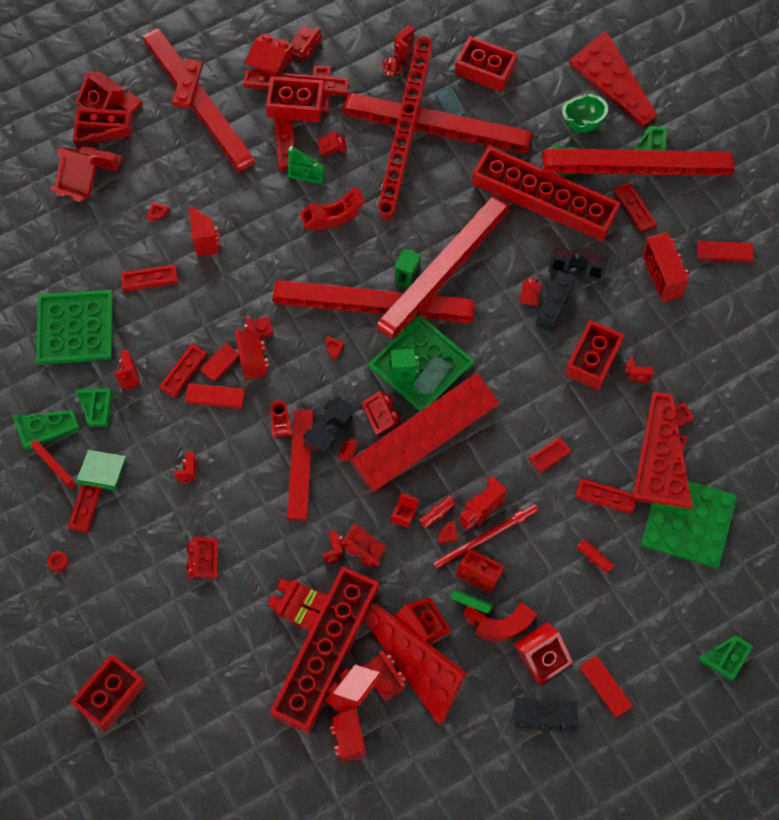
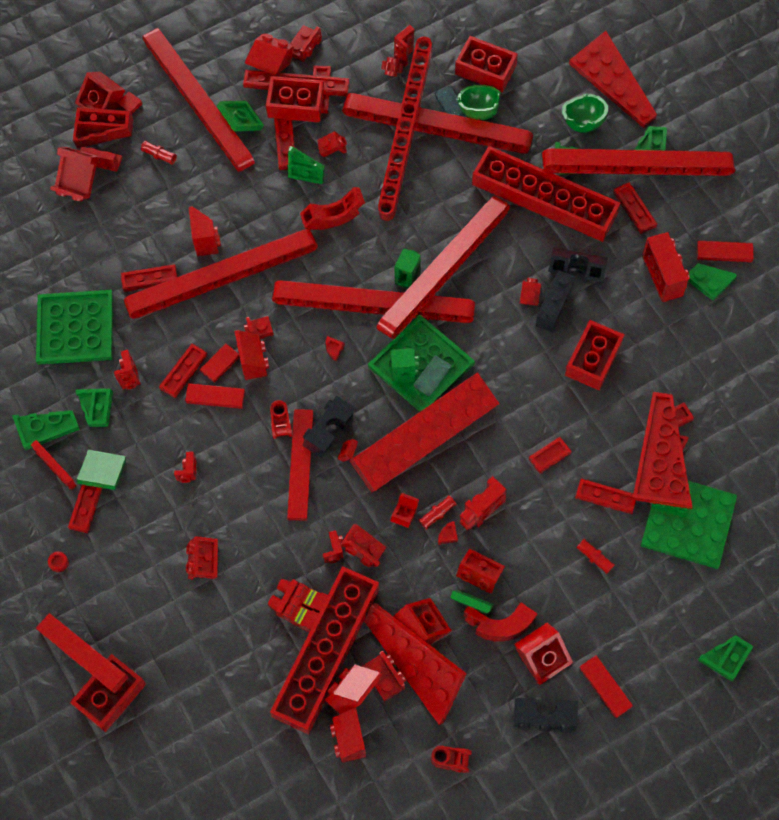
(82, 653): none -> red tile
(157, 212): red tile -> none
(158, 152): none -> red pin
(187, 83): red plate -> none
(220, 273): none -> red beam
(240, 115): none -> green plate
(381, 412): red bracket -> none
(453, 759): none -> red piece
(479, 101): none -> green cylinder
(518, 517): red bar -> none
(638, 374): red bracket -> none
(710, 280): none -> green wing

